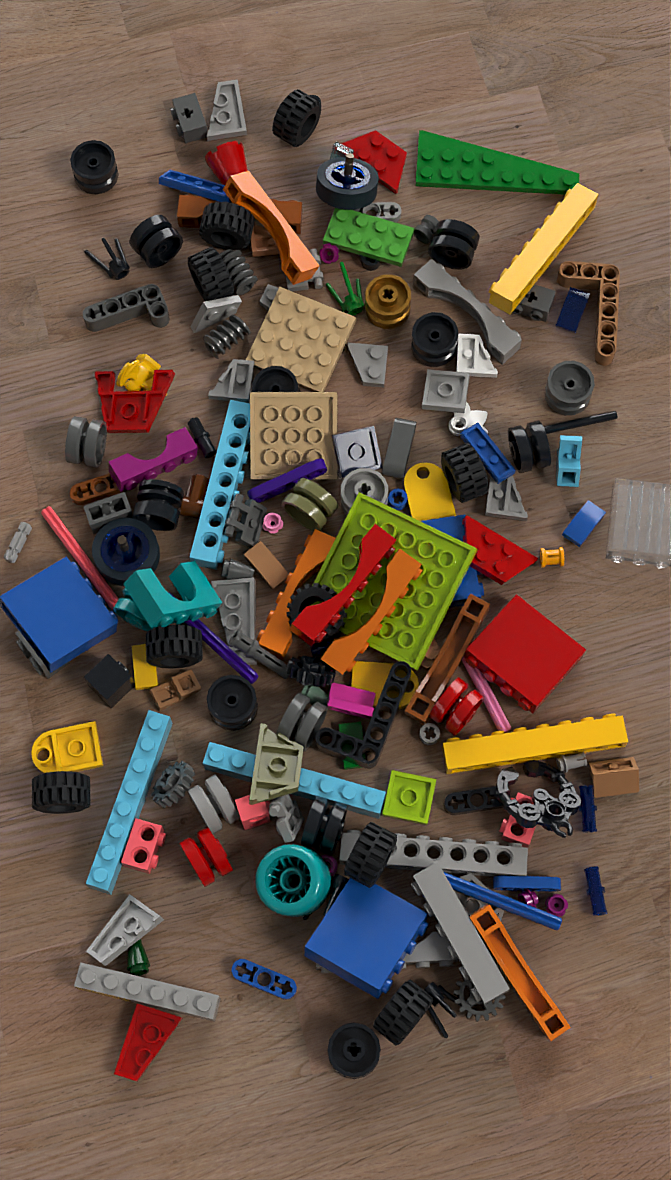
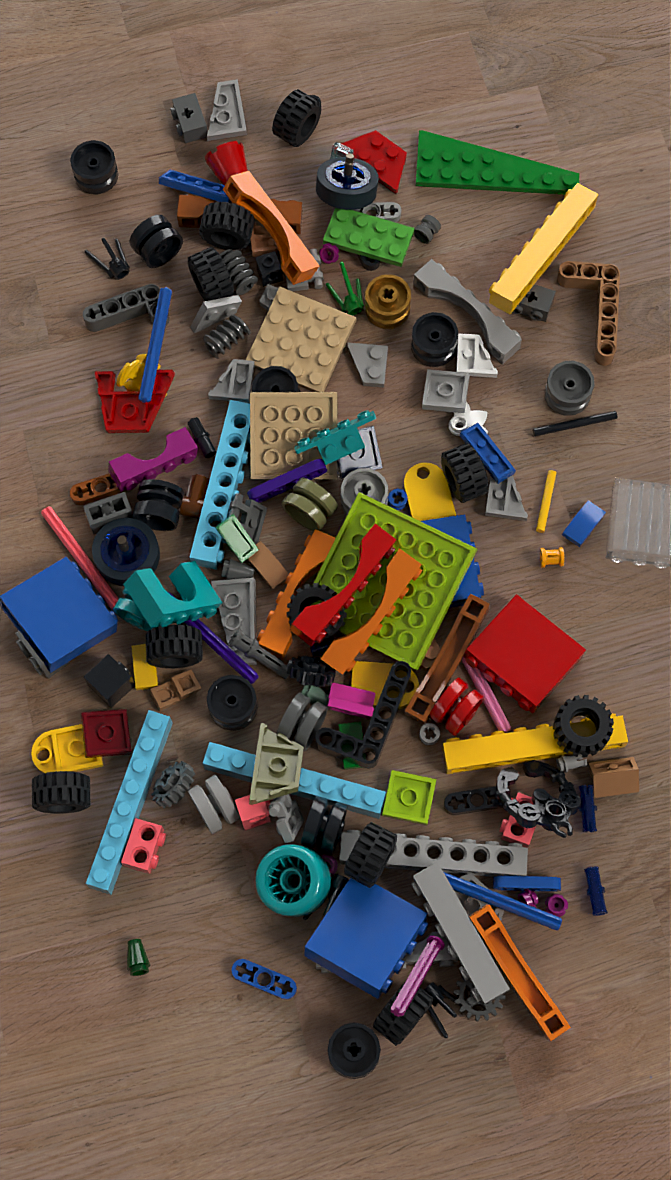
(17, 542): light grey axle -> none
(86, 441): dark grey wheel -> none
(106, 733): none -> dark red tile
(123, 930): light grey wing -> none
(144, 1040): red wing -> none
(147, 992): light grey brick -> none
(155, 345): none -> blue axle
(206, 856): red wheel -> none
(237, 538): none -> tile
(269, 268): none -> black brick
(272, 517): bright pink plate -> none
(339, 441): none -> teal bracket
(399, 448): dark grey beam -> none
(417, 975): none -> magenta axle
(453, 244): black wheel -> none
(495, 554): red wing -> none
(529, 446): black wheel -> none
(546, 500): none -> yellow bar
(568, 461): medium azure brick -> none
(572, 309): clear blue slope -> none
(591, 710): none -> black tyre

